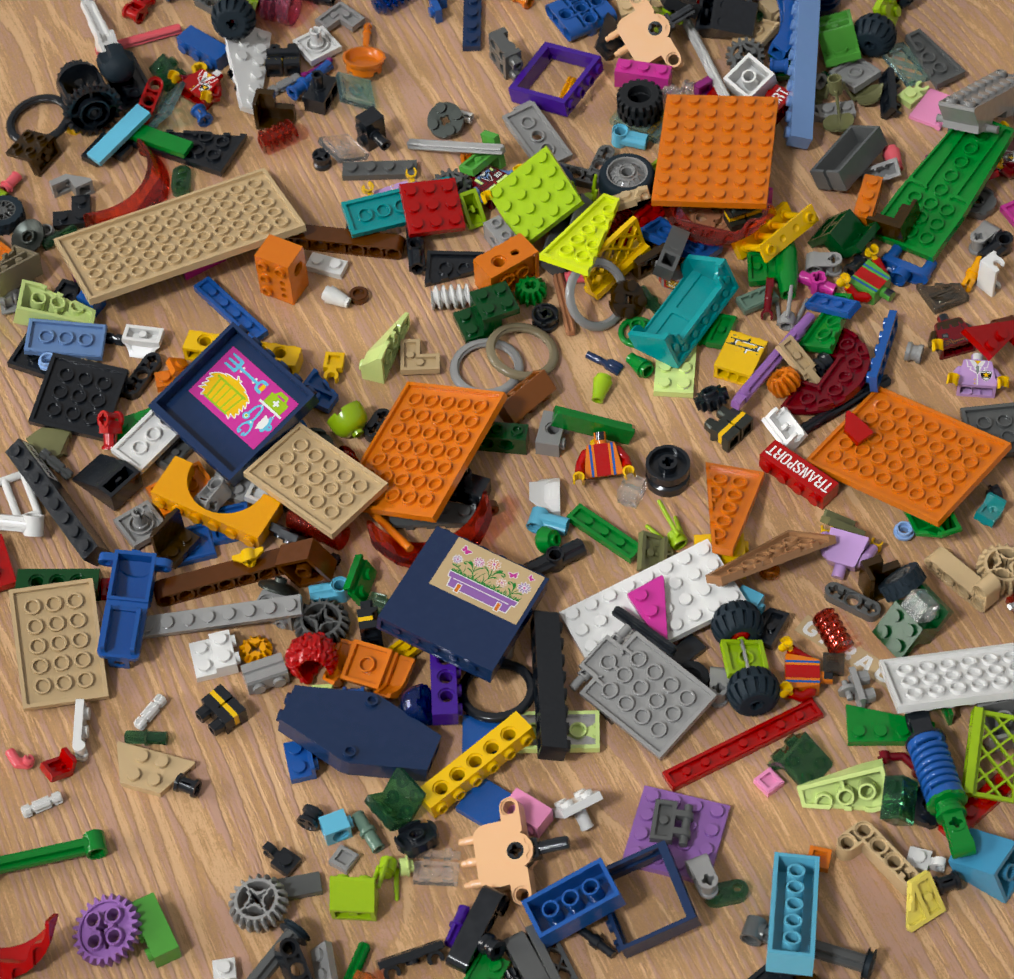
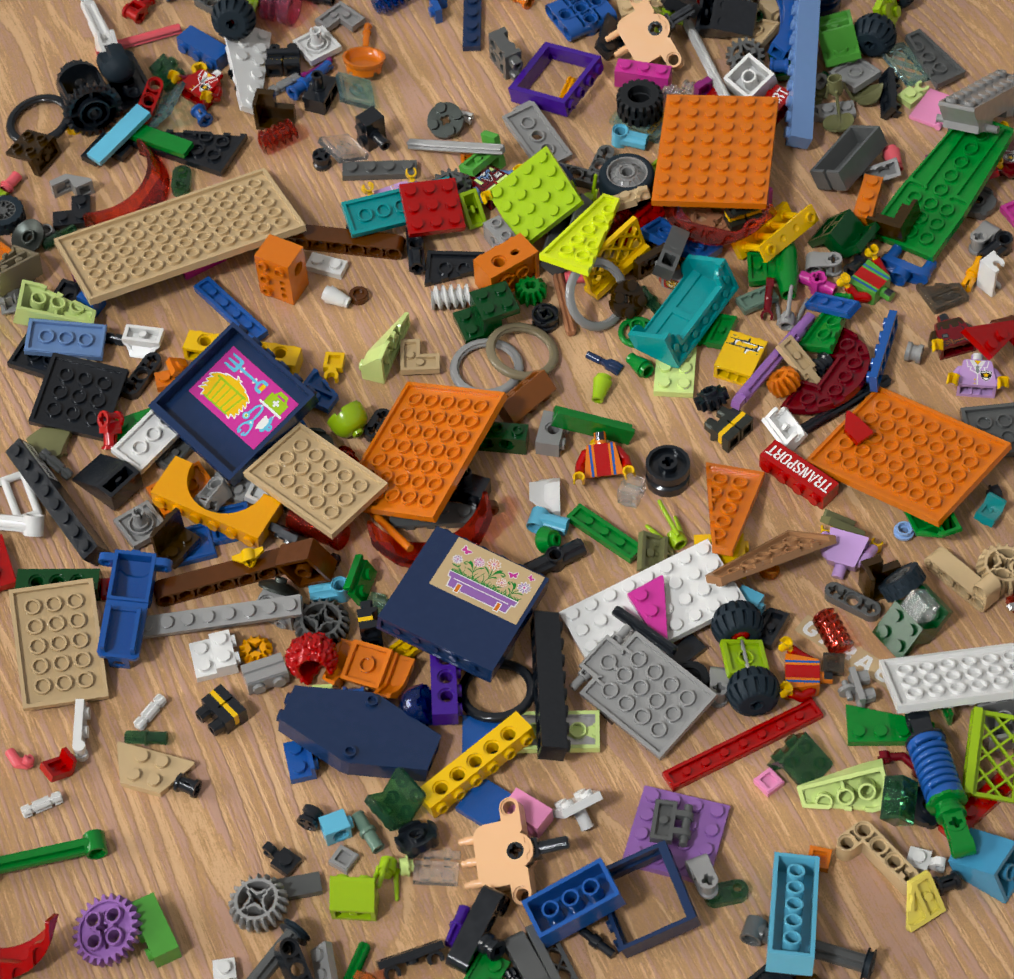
(44, 360): light blue plate -> none

